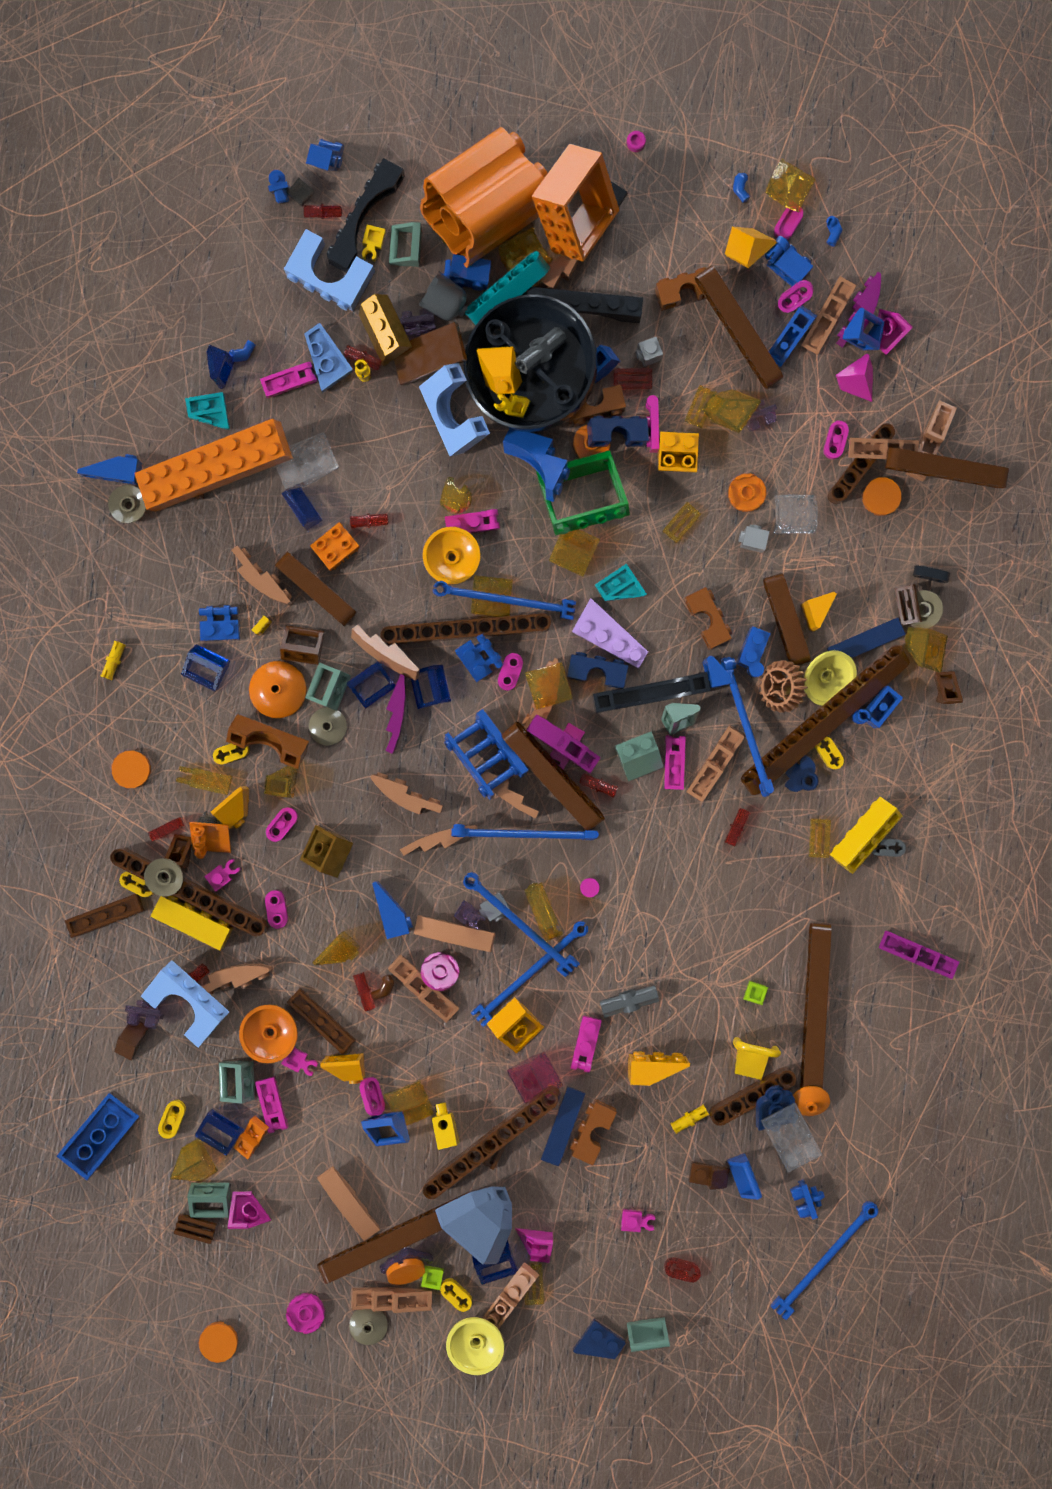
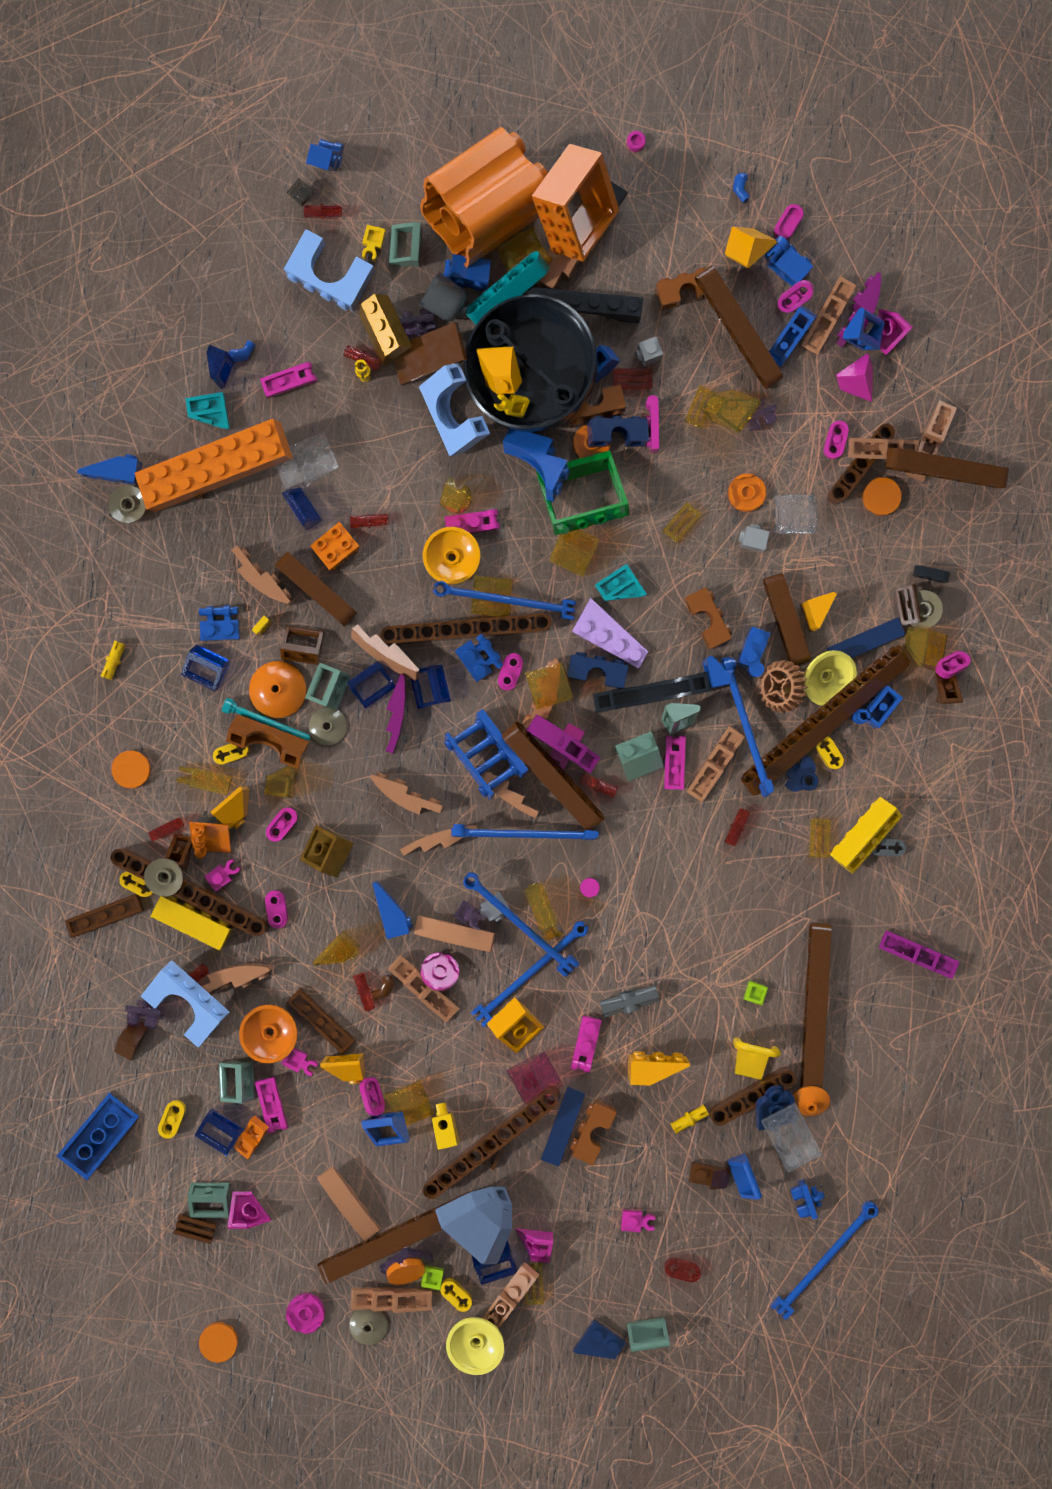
(193, 1163): clear yellow slope -> none
(231, 707): none -> teal piece
(279, 186): blue hips -> none
(326, 357): medium blue wing -> none
(384, 182): black arch -> none
(540, 350): dark grey piece -> none
(678, 452): light orange slope -> none
(789, 185): clear yellow slope -> none
(835, 230): blue arm -> none
(952, 664): none -> dark pink plate

